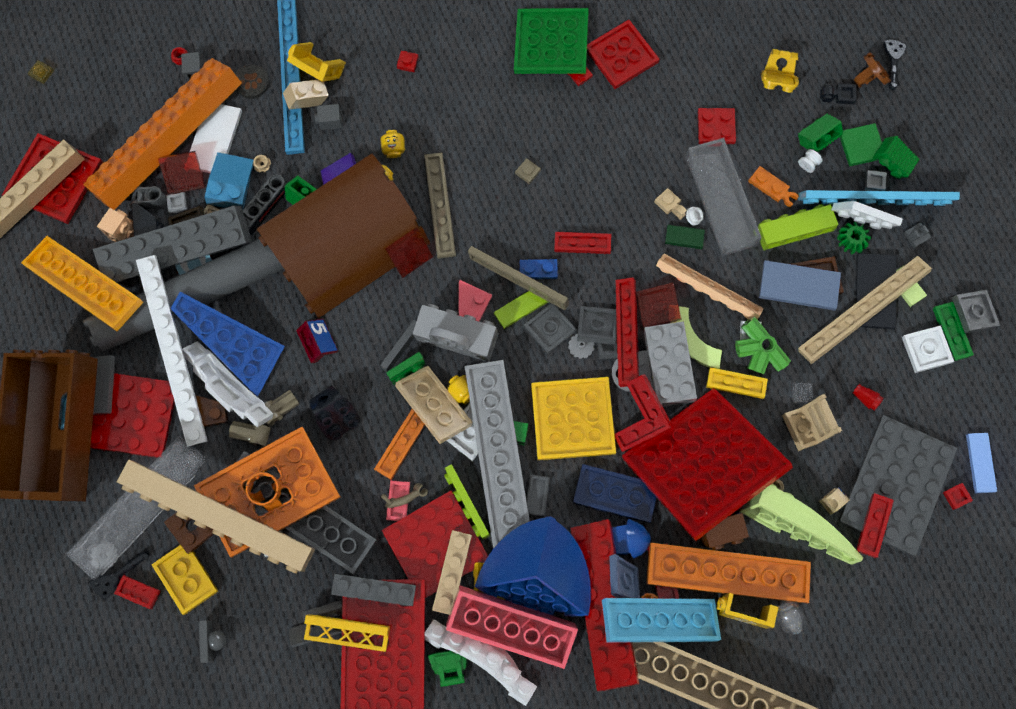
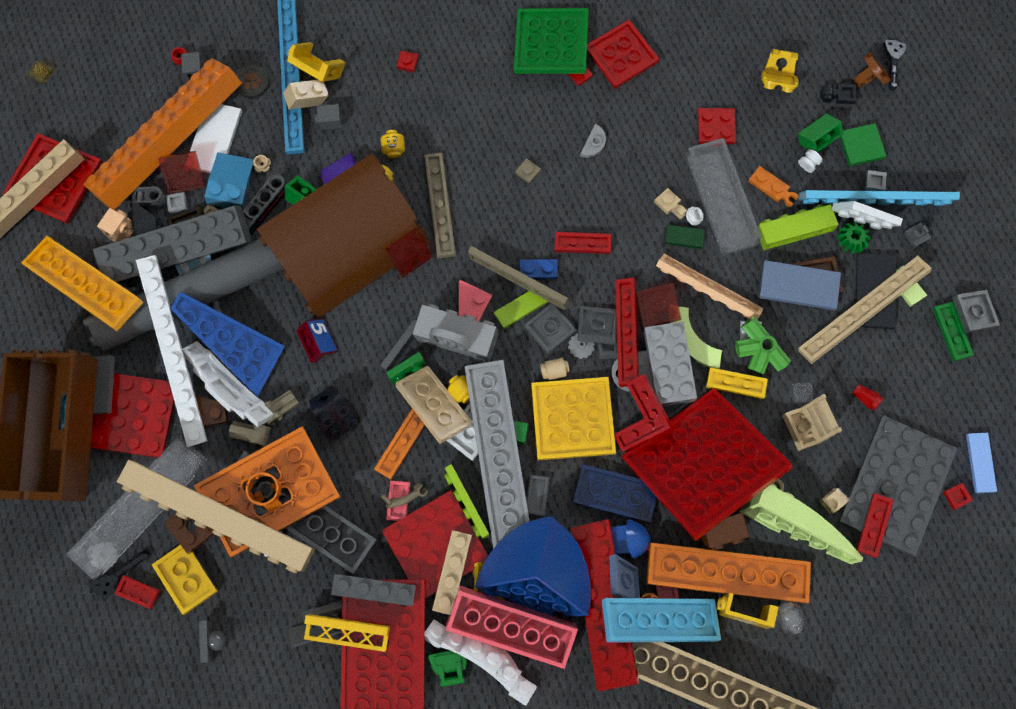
(554, 369): none -> tan brick
(594, 143): none -> light grey plate
(896, 157): green brick -> none
(927, 349): white plate -> none

